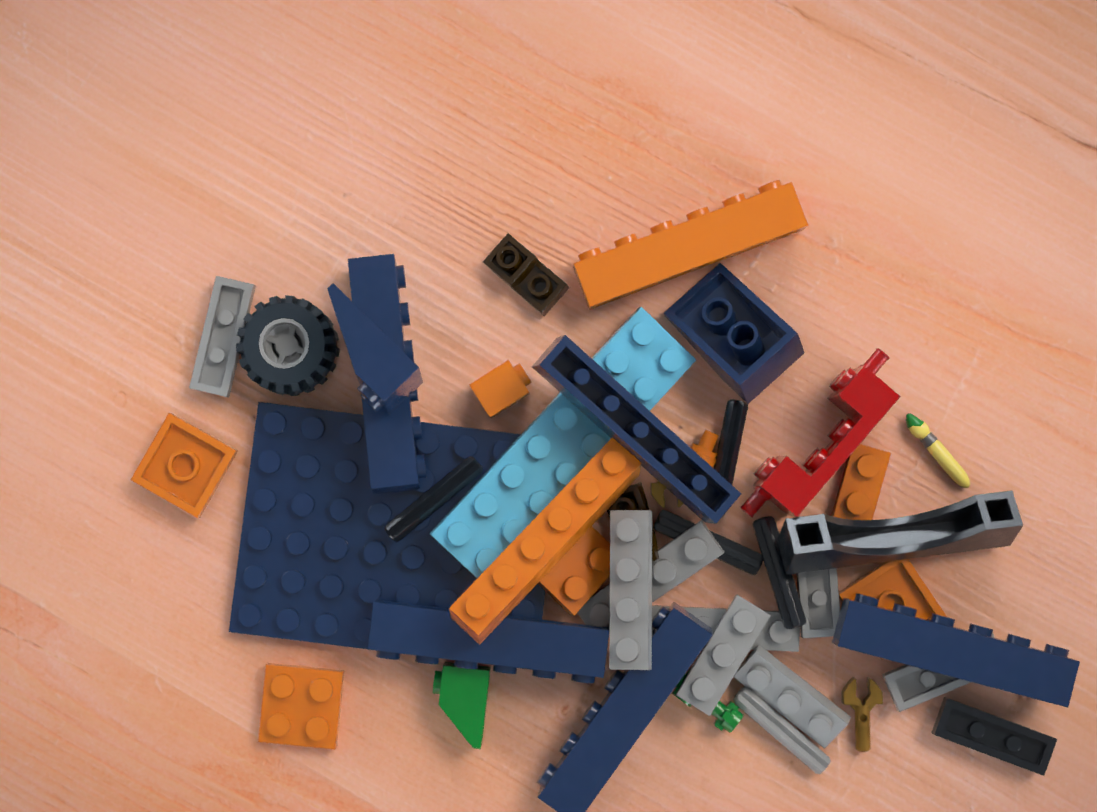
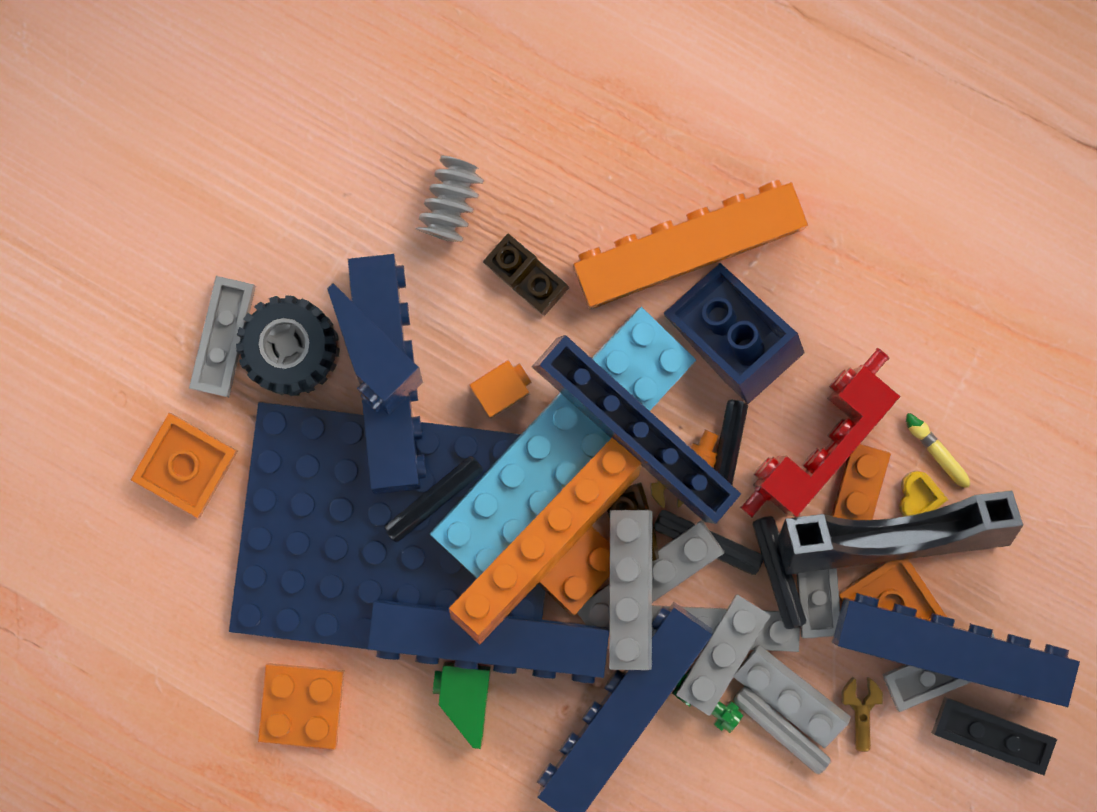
(450, 200): none -> light grey piece
(920, 494): none -> yellow tile

